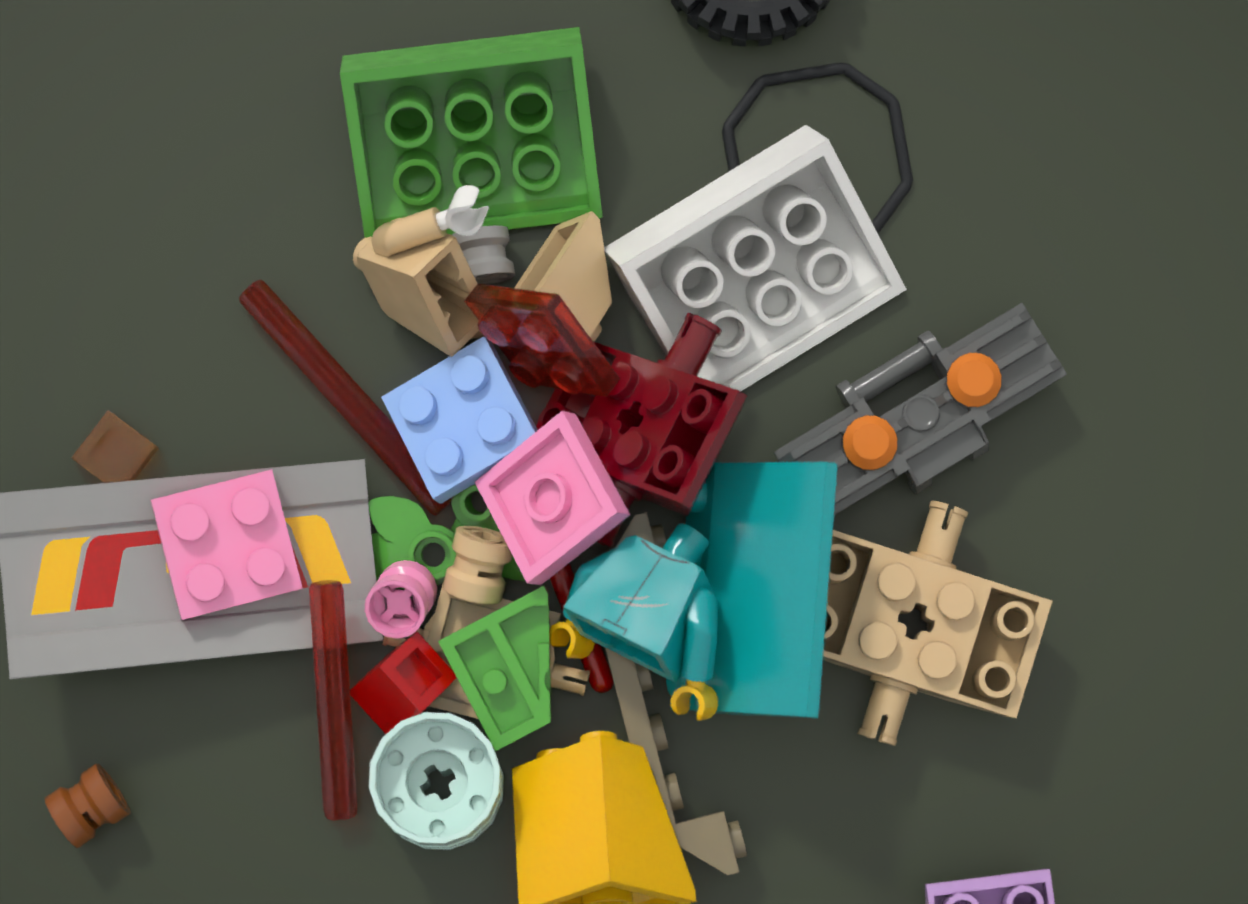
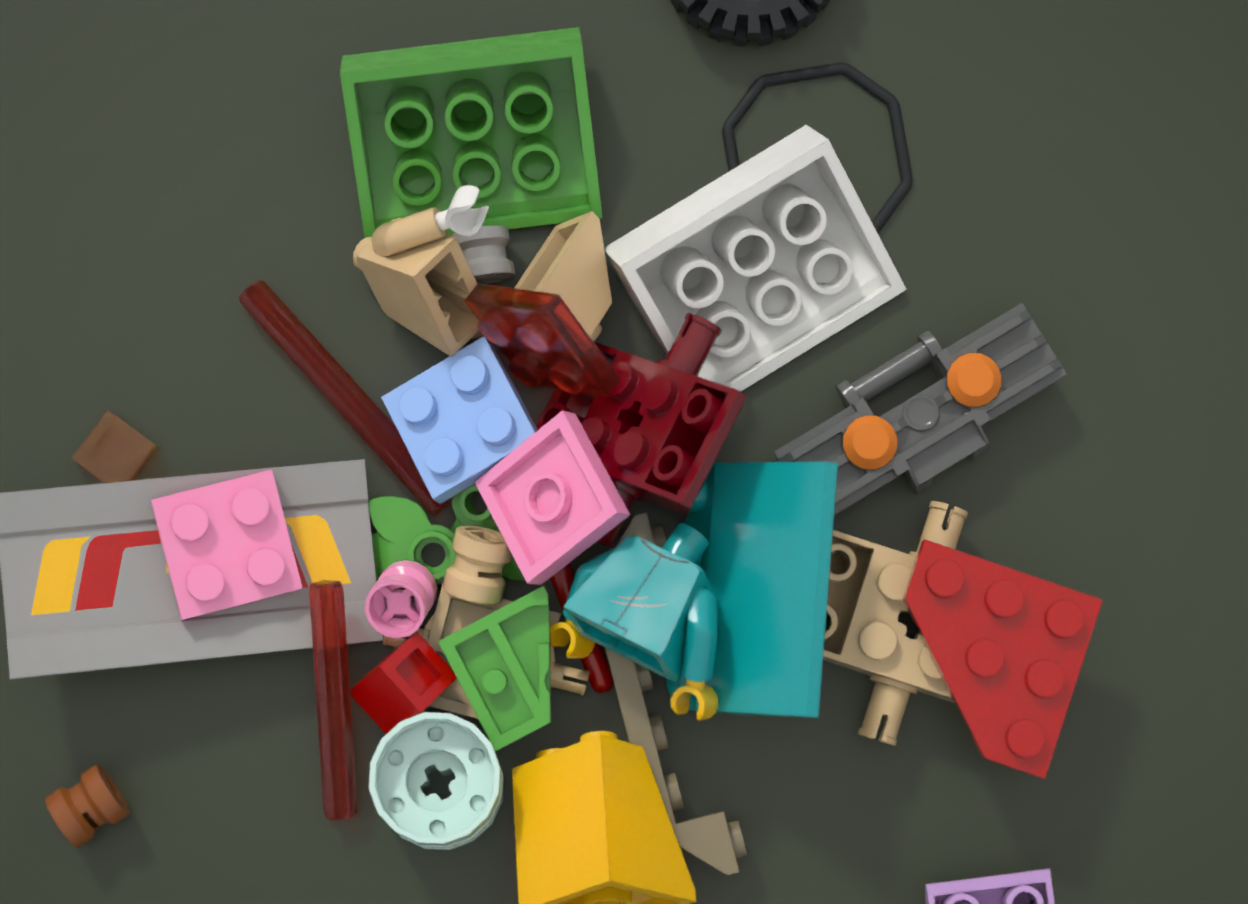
(1002, 649): none -> red plate

